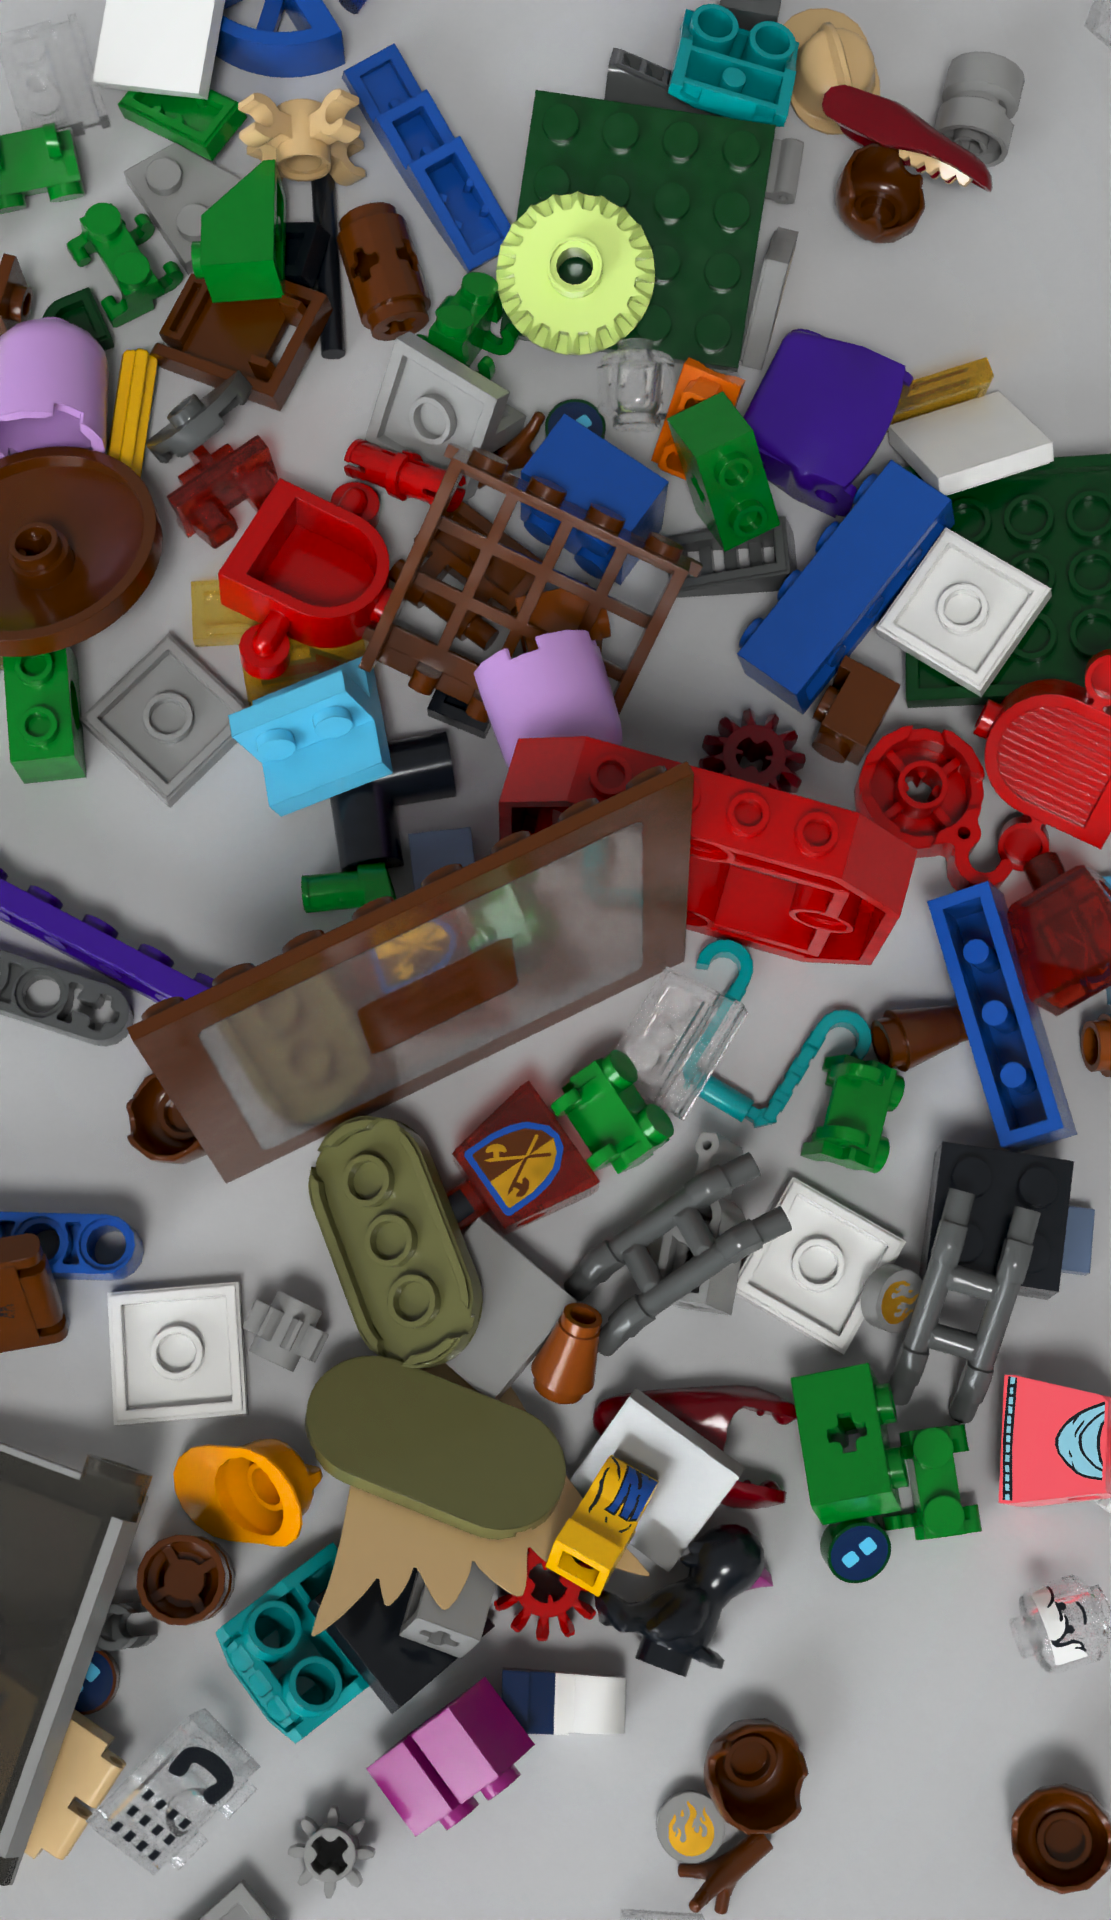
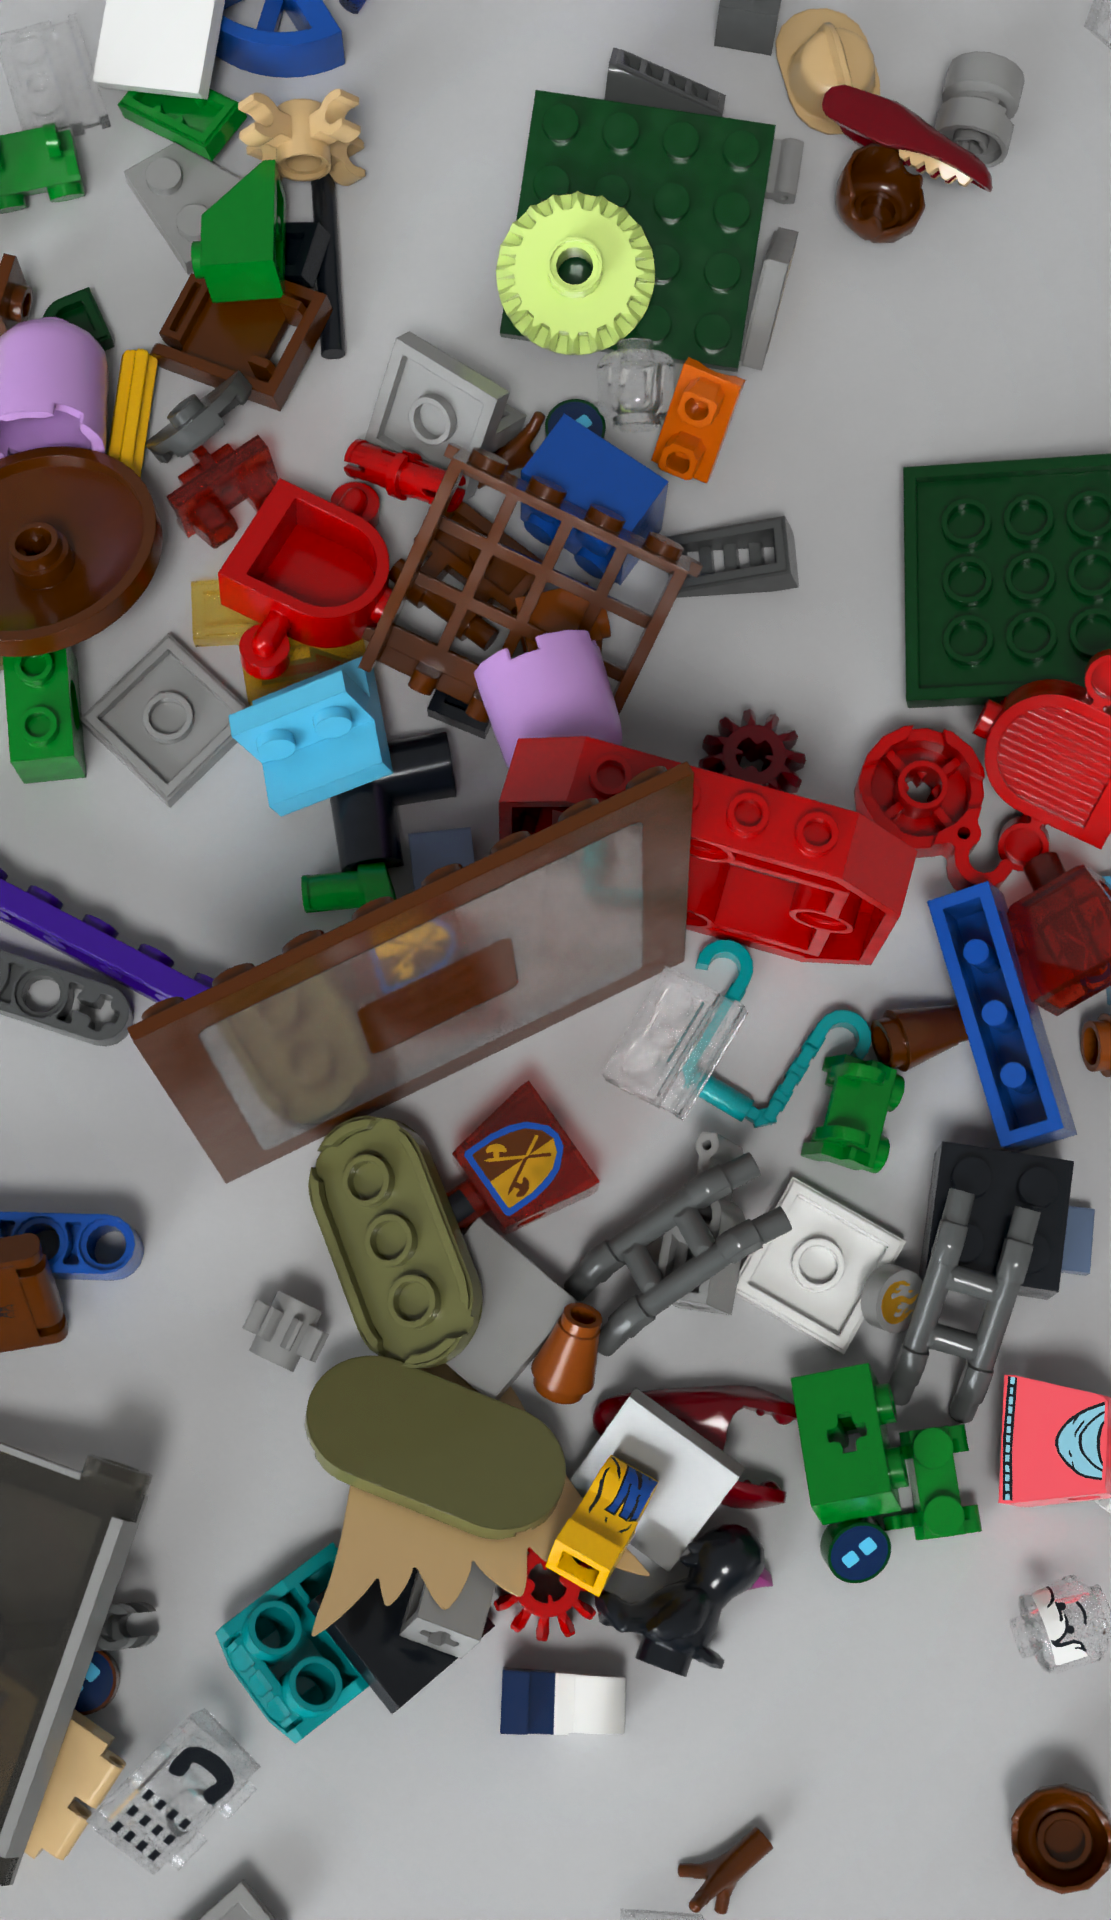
(118, 248): green piece -> none
(158, 1126): reddish brown hair -> none
(177, 1354): white tile -> none
(185, 1579): reddish brown wheel -> none
(246, 1490): light orange piece -> none
(332, 1871): light grey gear -> none
(387, 271): reddish brown piece -> none
(429, 157): blue slope -> none
(452, 1758): magenta piece -> none
(465, 324): green piece -> none
(613, 1114): green piece -> none
(690, 1827): light grey tile -> none
(724, 471): green brick -> none
(733, 68): teal slope -> none
(755, 1775): reddish brown hair -> none
(823, 416): dark purple piece -> none
(844, 586): blue brick -> none
(852, 711): reddish brown brick -> none
(944, 389): clear yellow tile -> none
(963, 611): white tile -> none
(971, 443): white tile -> none

